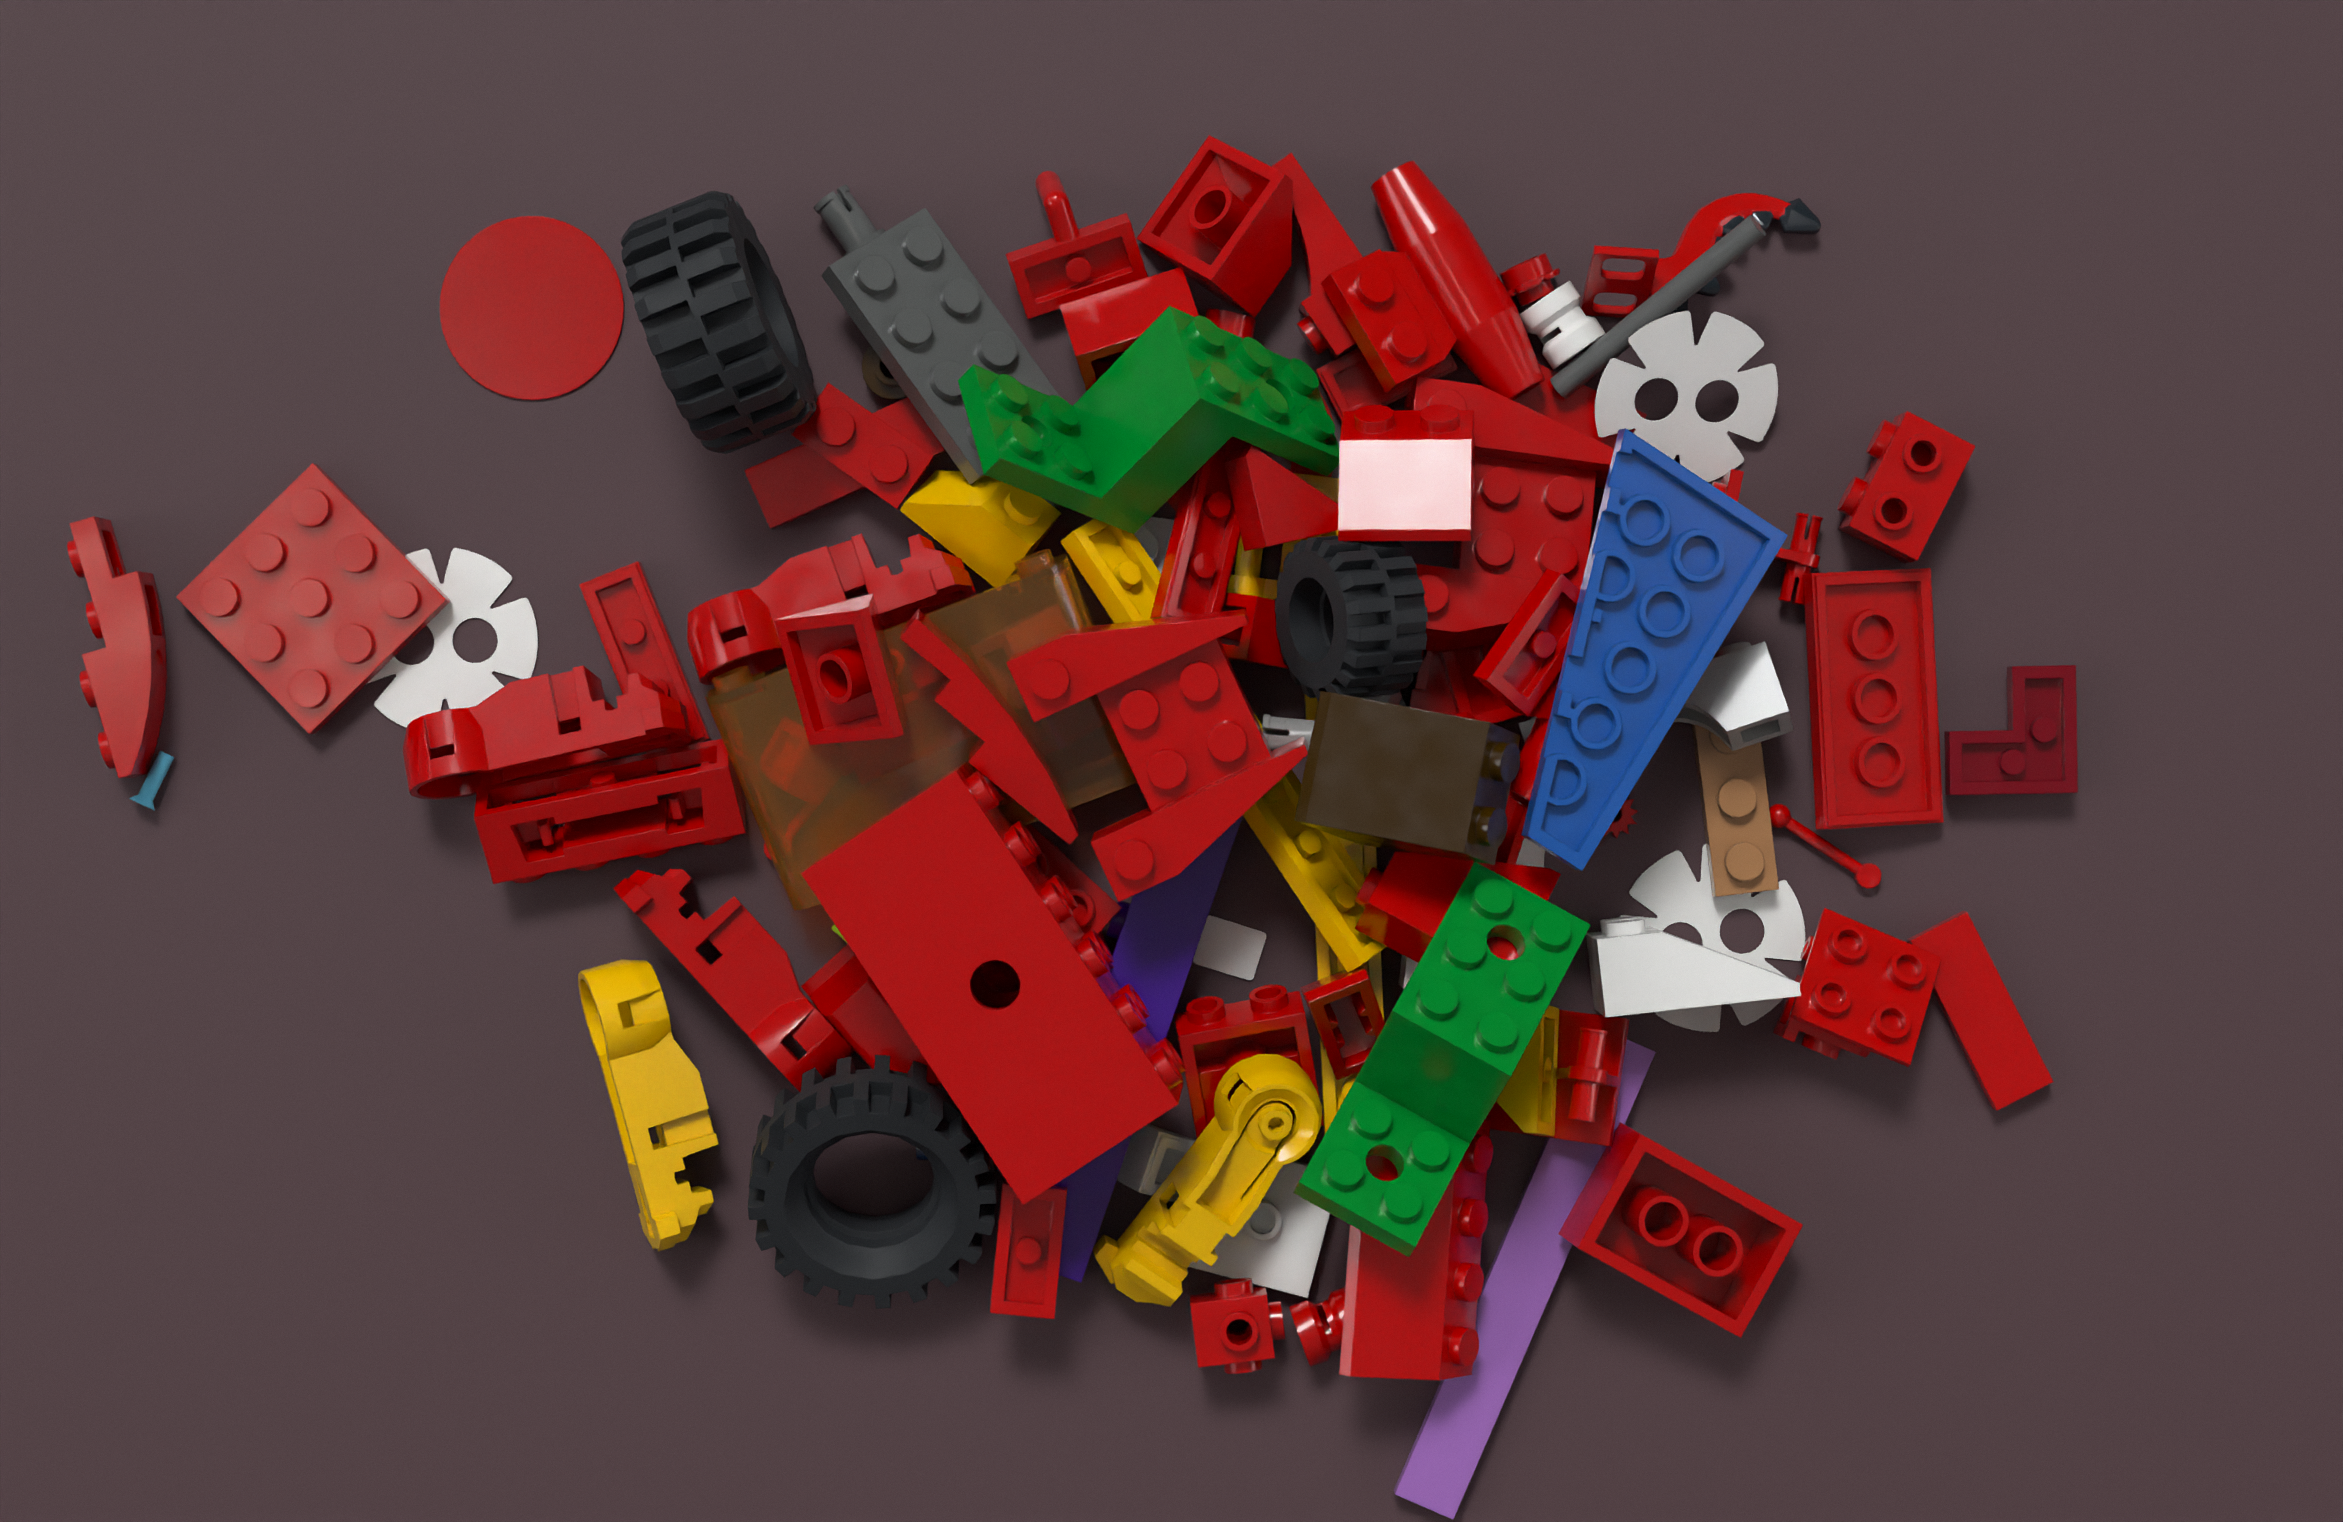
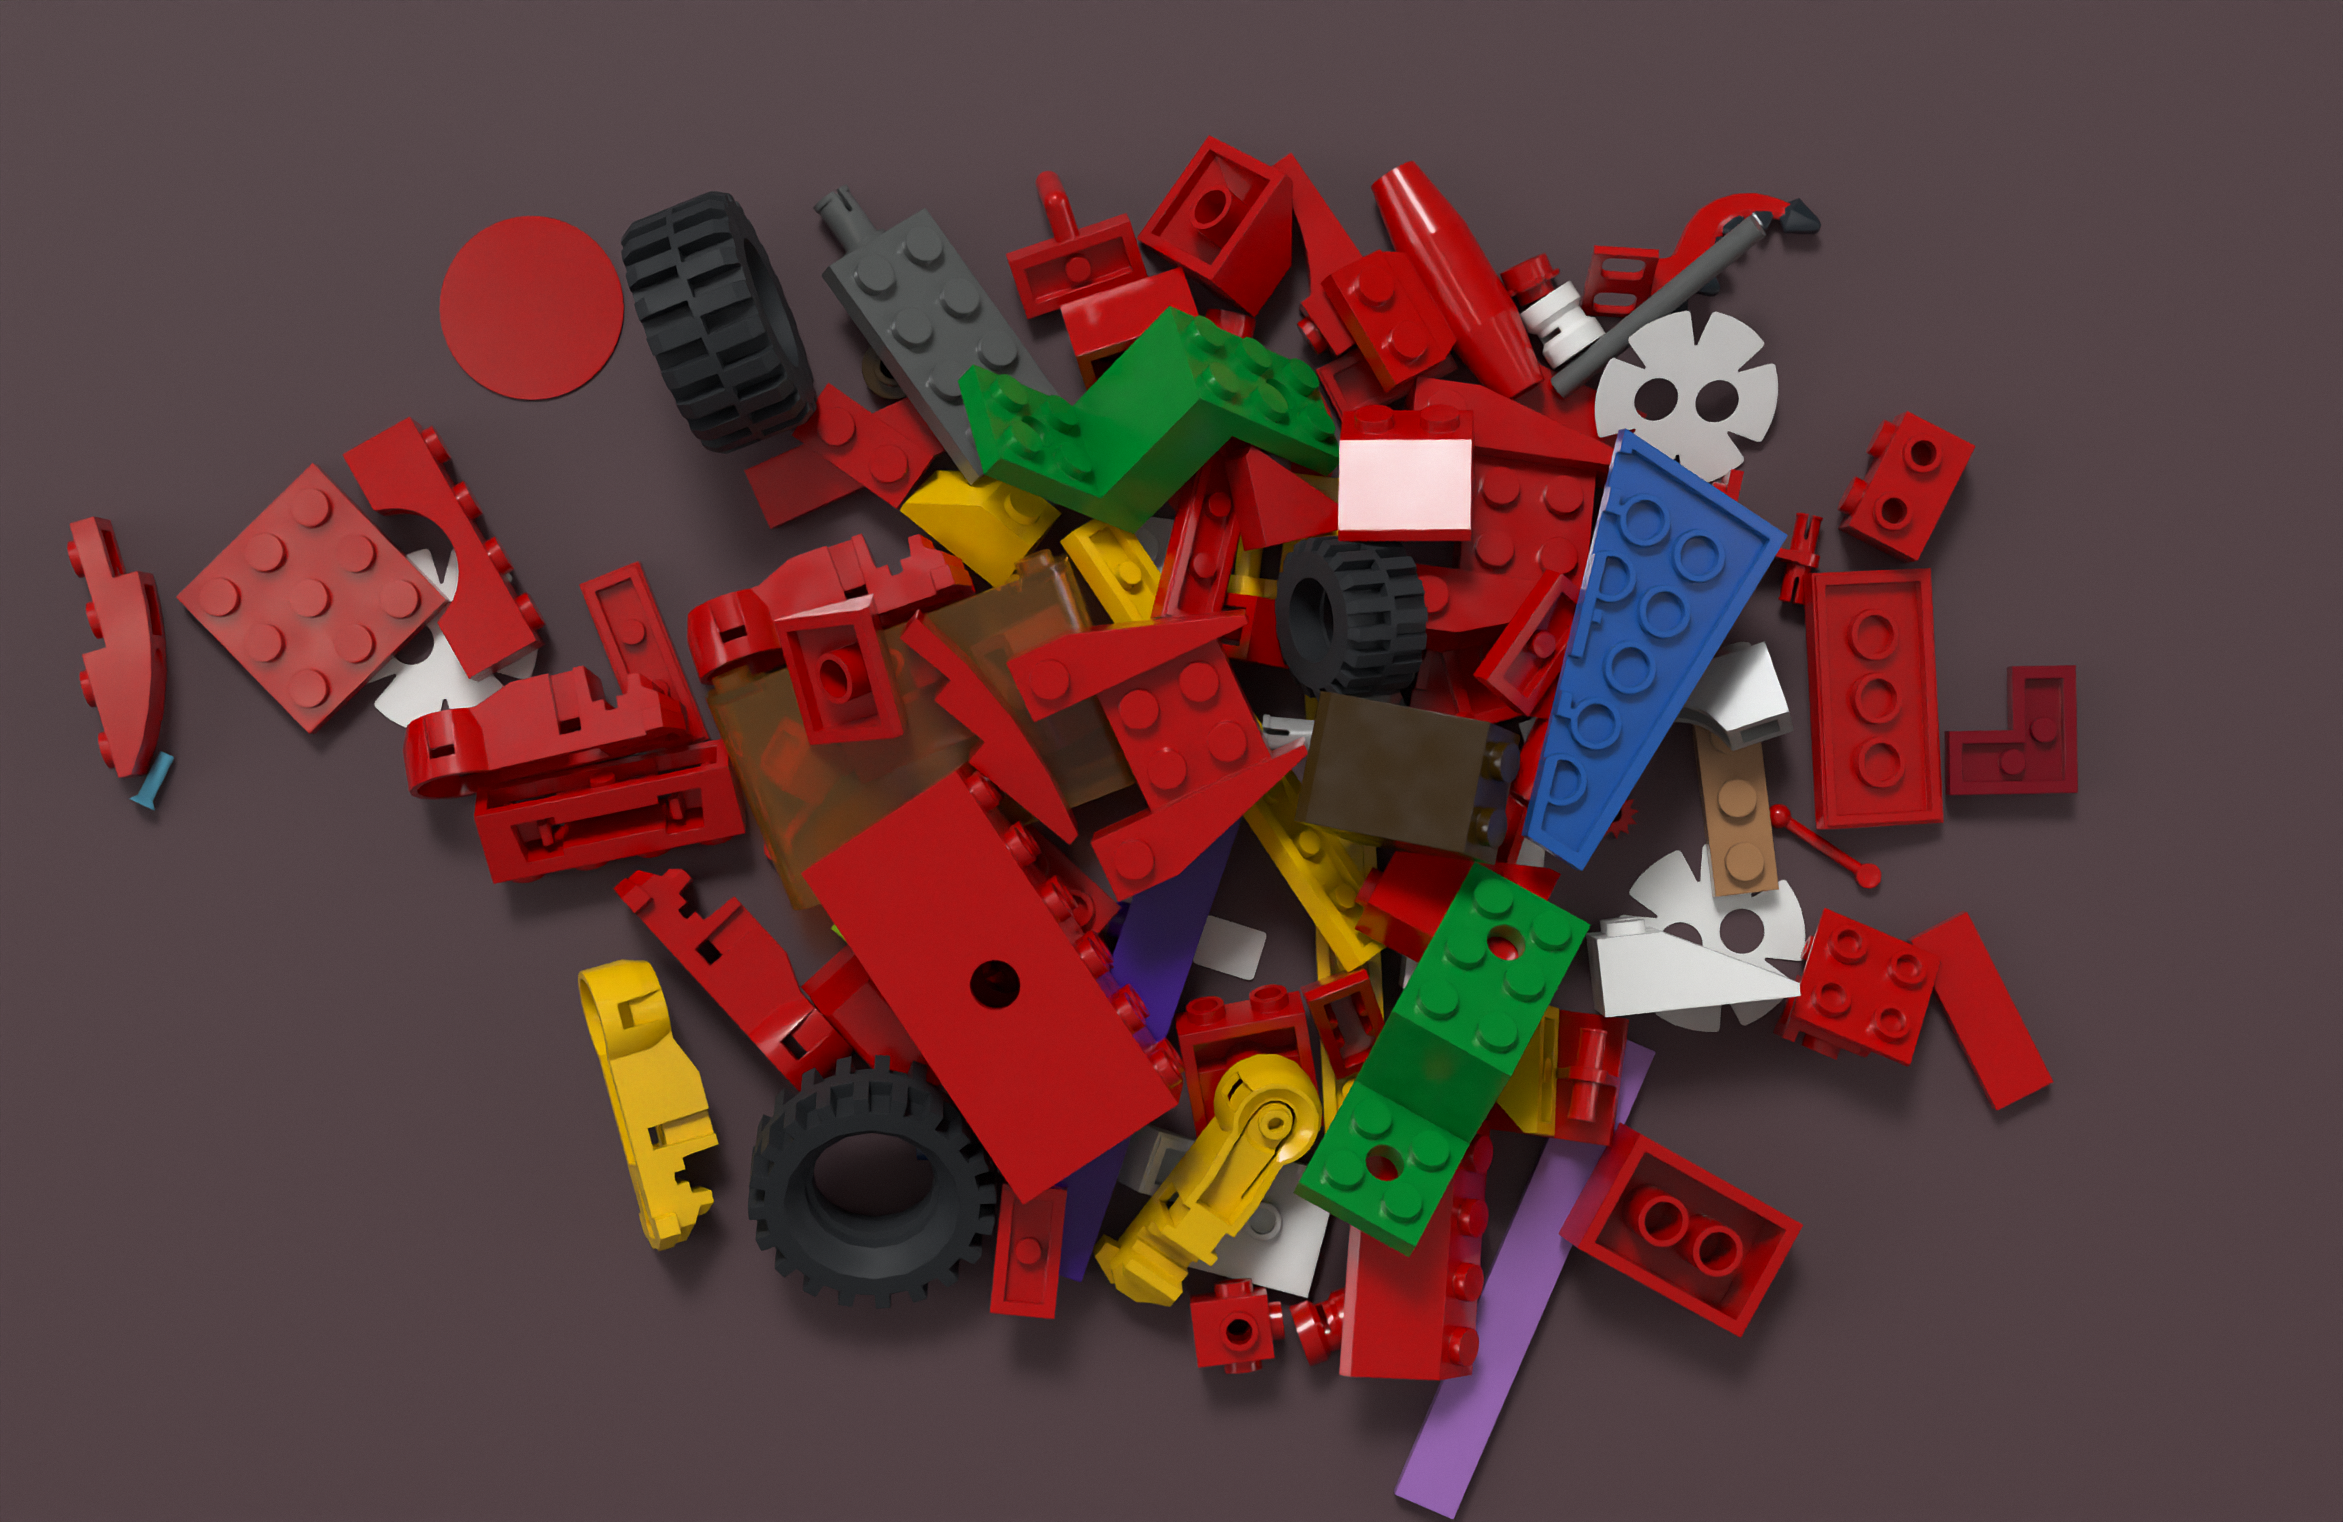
(406, 476): none -> red arch

